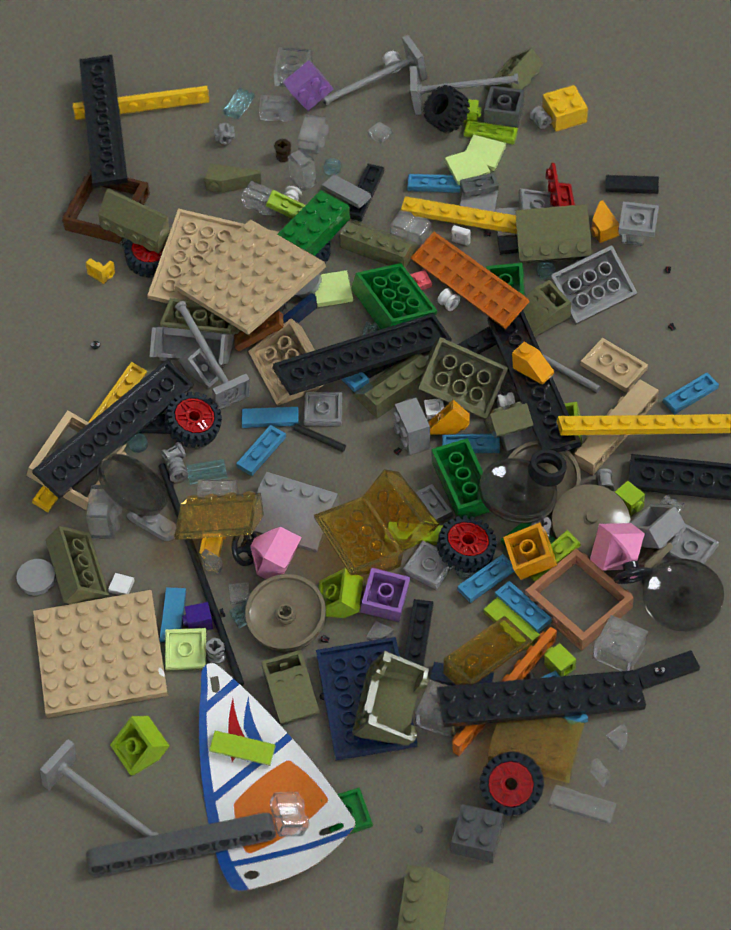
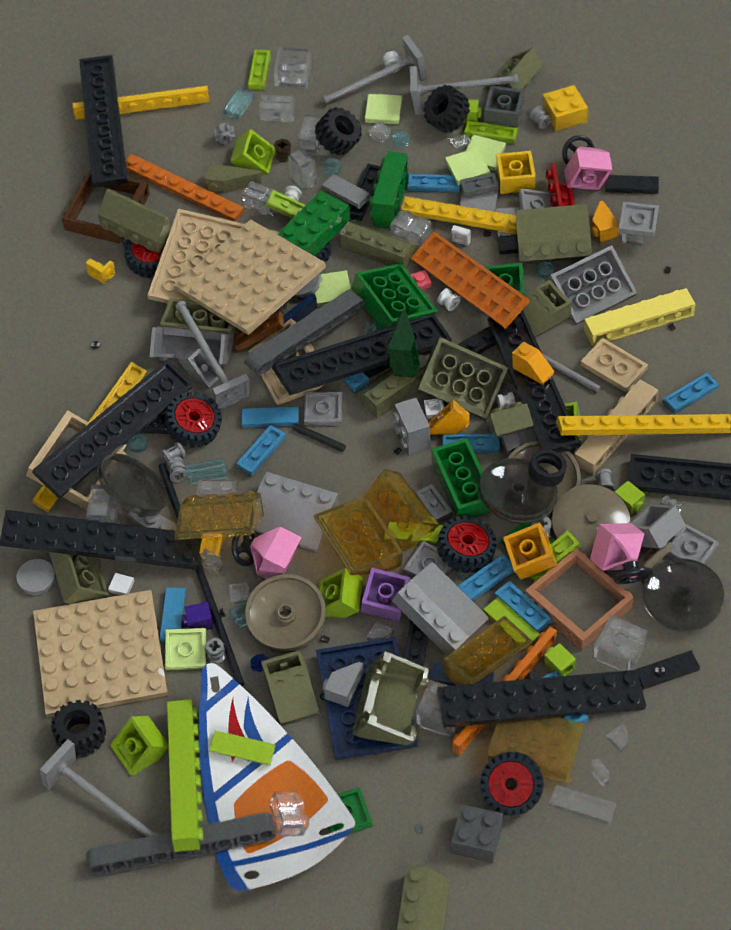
(76, 714): none -> black tyre
(98, 540): none -> black plate
(183, 188): none -> orange plate
(183, 775): none -> lime brick
(252, 152): none -> lime slope
(256, 662): none -> clear blue plate
(259, 69): none -> lime tile
(304, 332): none -> dark grey beam
(308, 85): medium lavender brick -> none
(338, 131): none -> black tyre
(343, 684): none -> light grey slope
(383, 109): none -> yellowish green tile
(389, 189): none -> green brick
(400, 139): none -> clear light blue tile
(403, 349): none -> dark green slope
(440, 609): none -> light grey slope
(459, 141): none -> clear tile
(515, 171): none -> yellow brick
(588, 165): none -> bright pink piece
(639, 316): none -> light yellow brick

